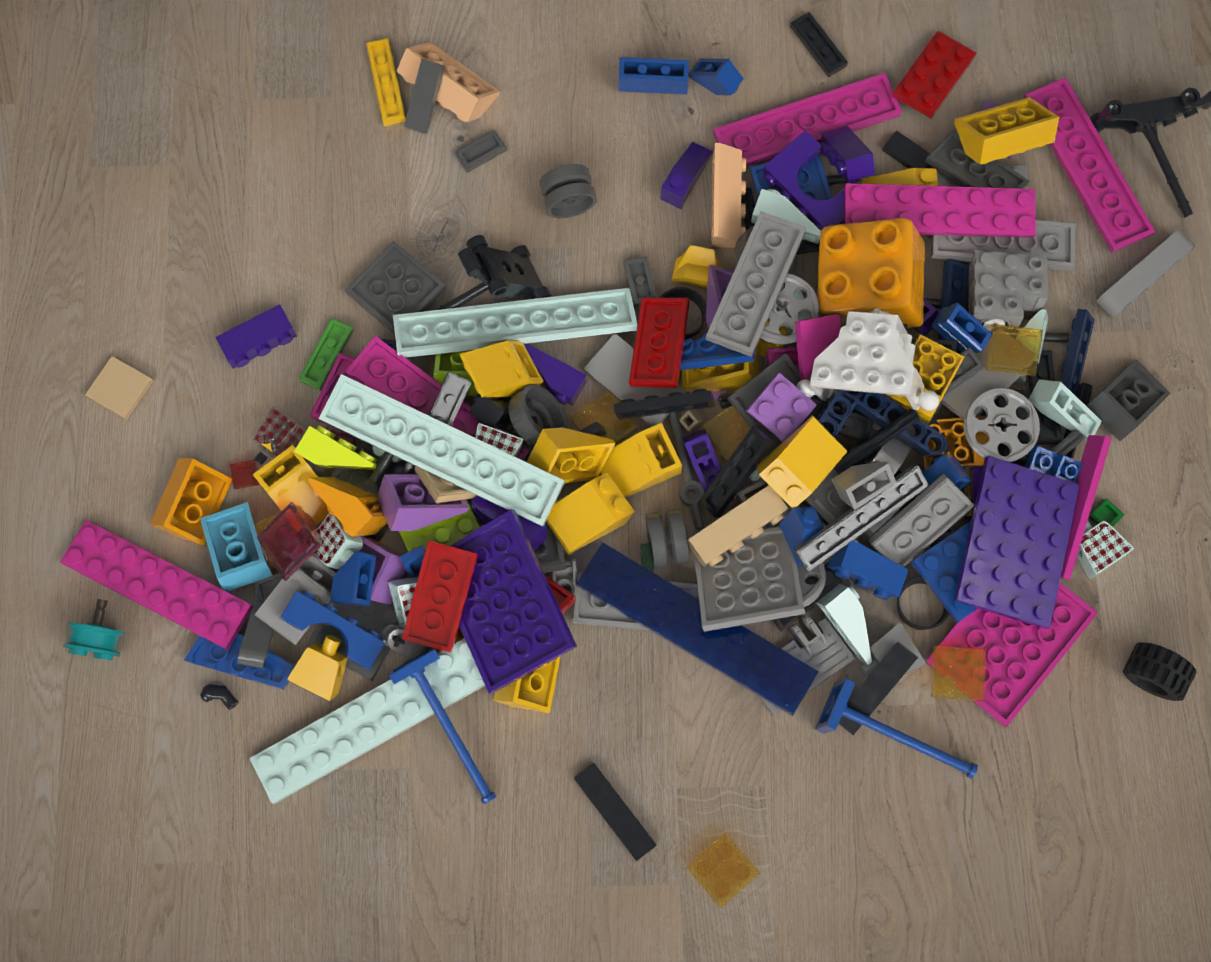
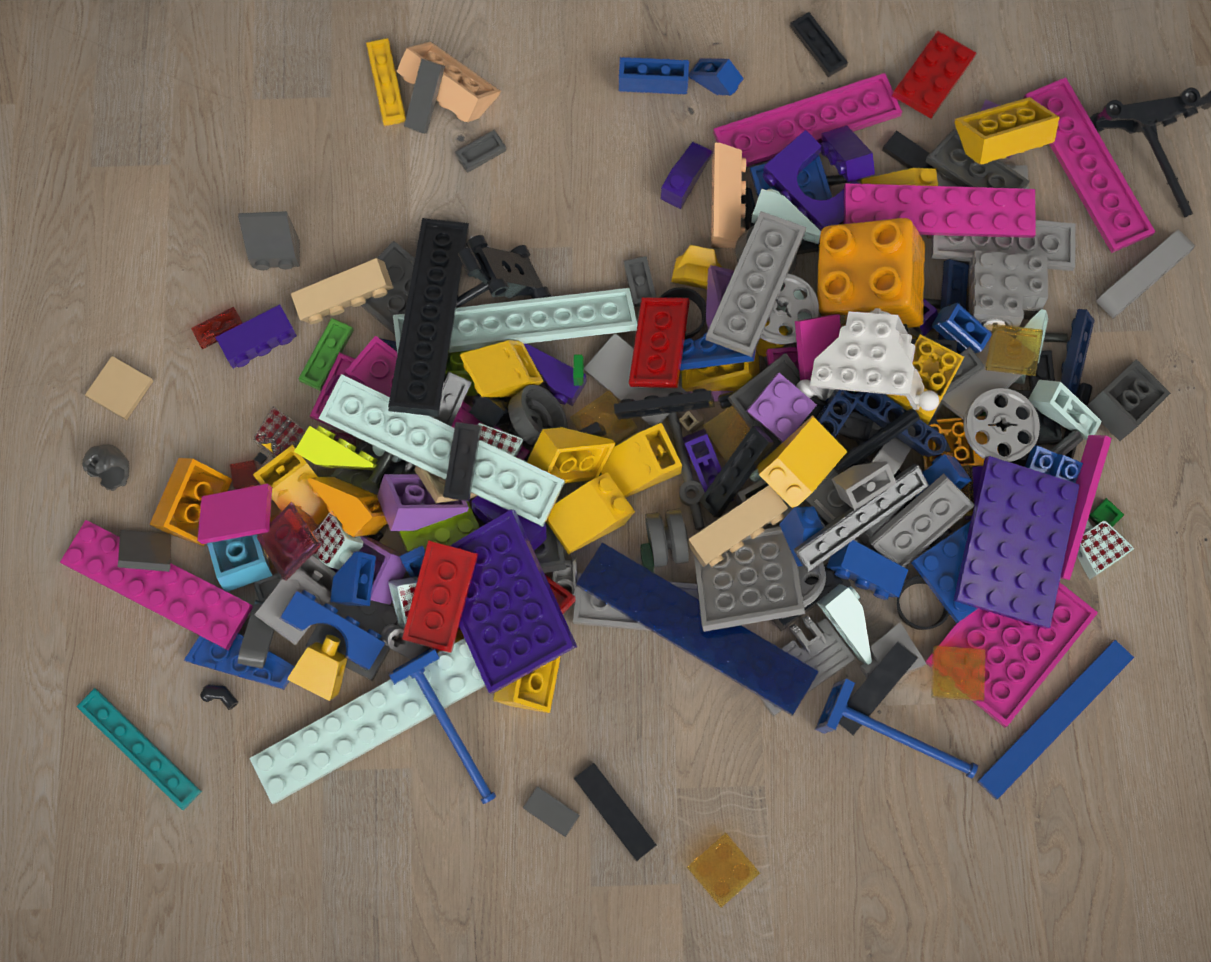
(94, 636): teal wheel -> none
(108, 464): none -> dark grey hair
(139, 749): none -> teal tile
(144, 550): none -> dark grey tile
(213, 327): none -> clear red plate
(235, 514): none -> dark pink tile
(270, 240): none -> dark grey slope
(342, 291): none -> tan brick
(429, 319): none -> black plate
(462, 461): none -> black plate
(551, 811): none -> dark grey tile
(567, 191): dark grey wheel -> none
(578, 370): none -> green tile
(1055, 719): none -> blue tile
(1159, 671): black tyre -> none

